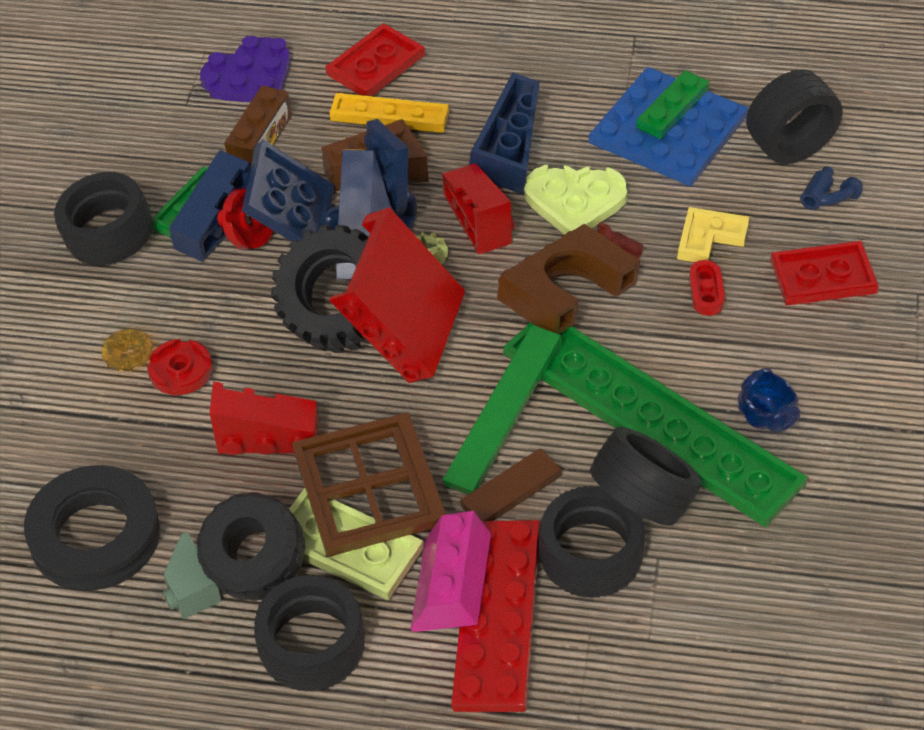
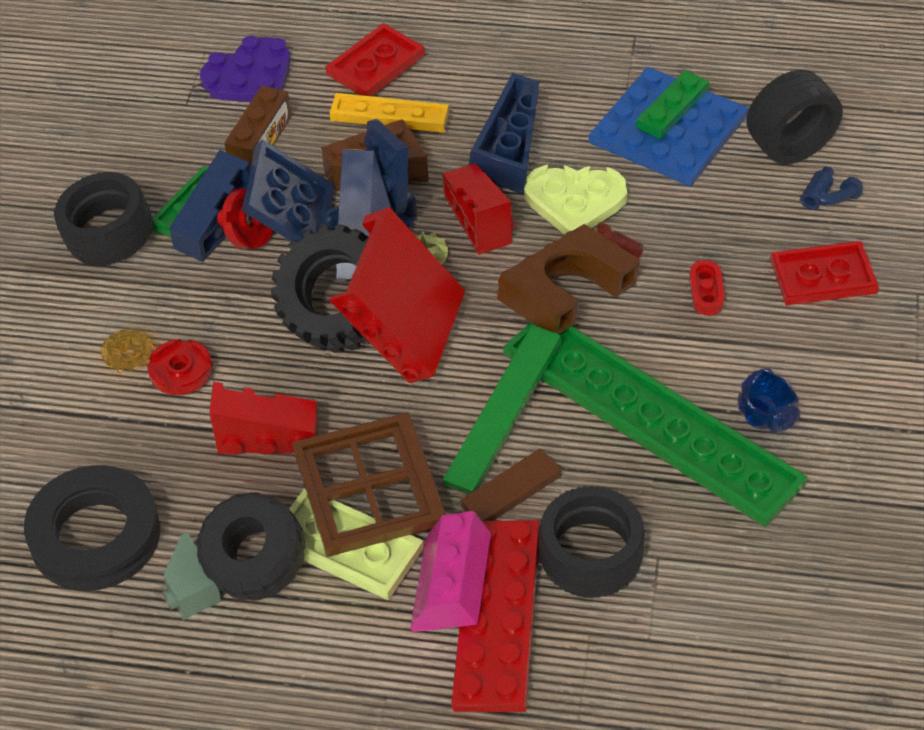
(300, 597): black tyre -> none
(645, 476): black tyre -> none
(708, 226): light yellow plate -> none

